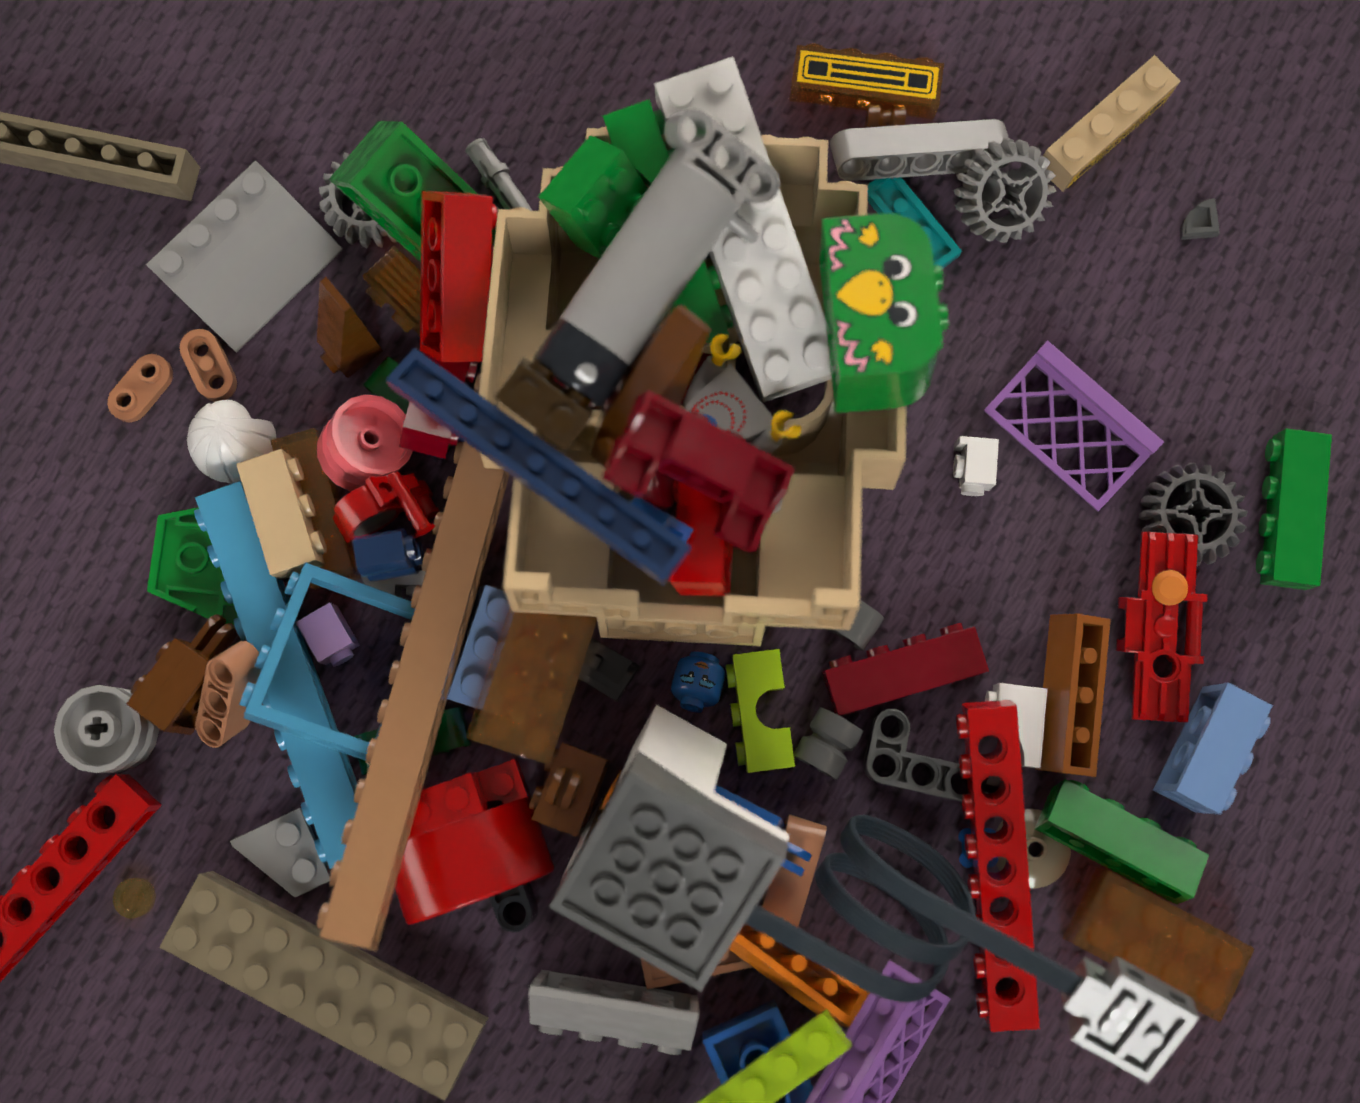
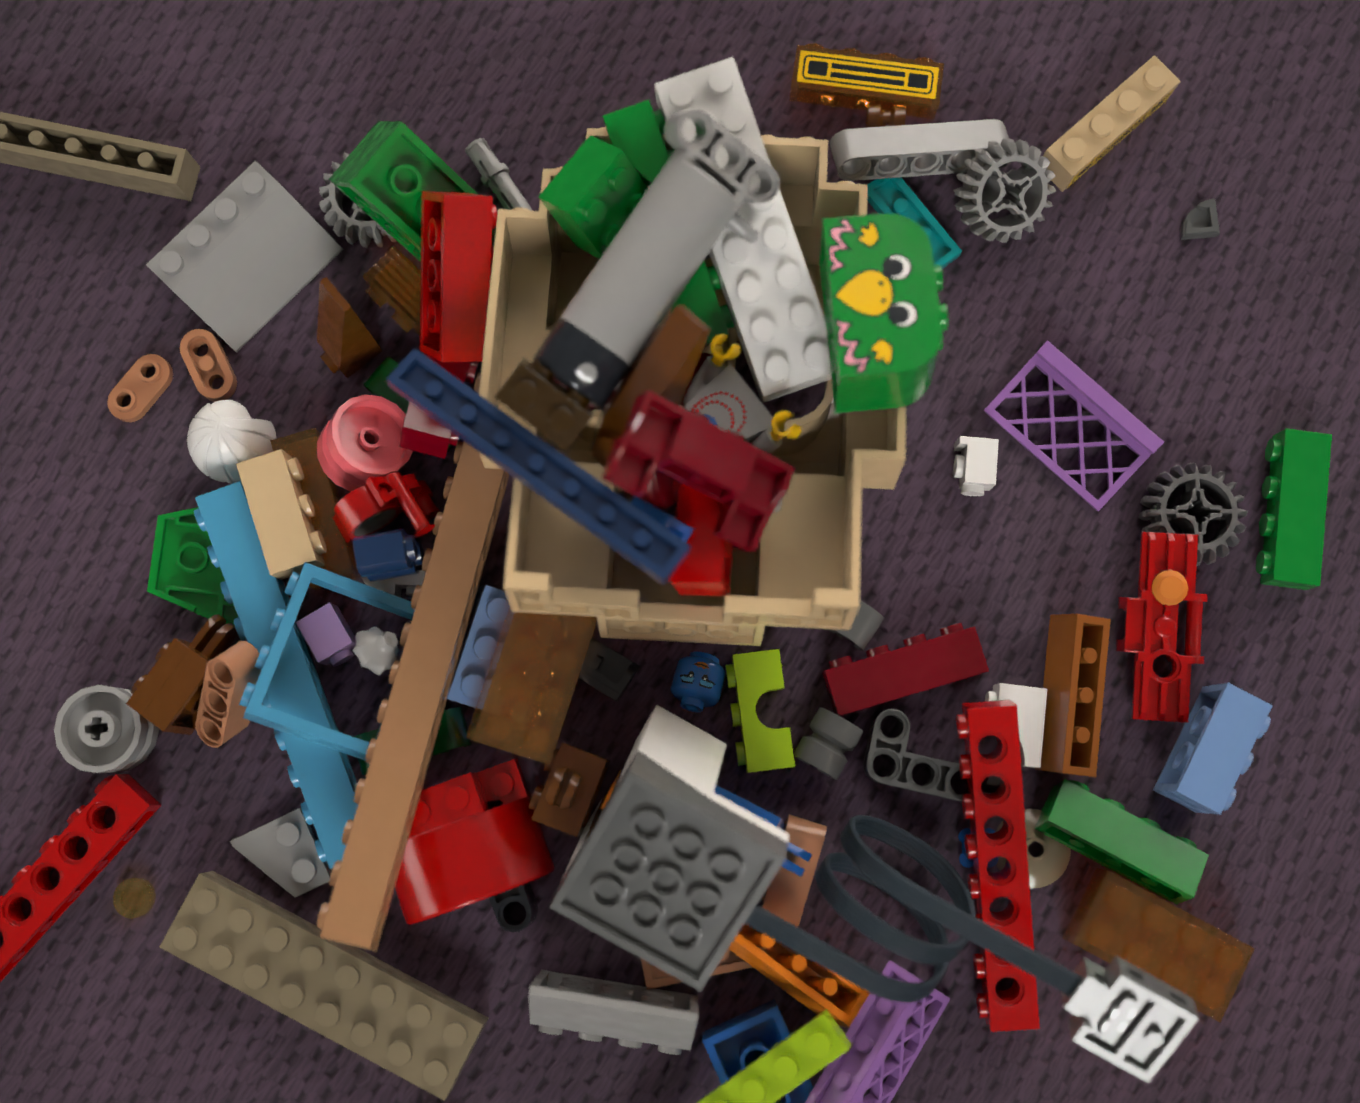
(376, 649): none -> light grey piece

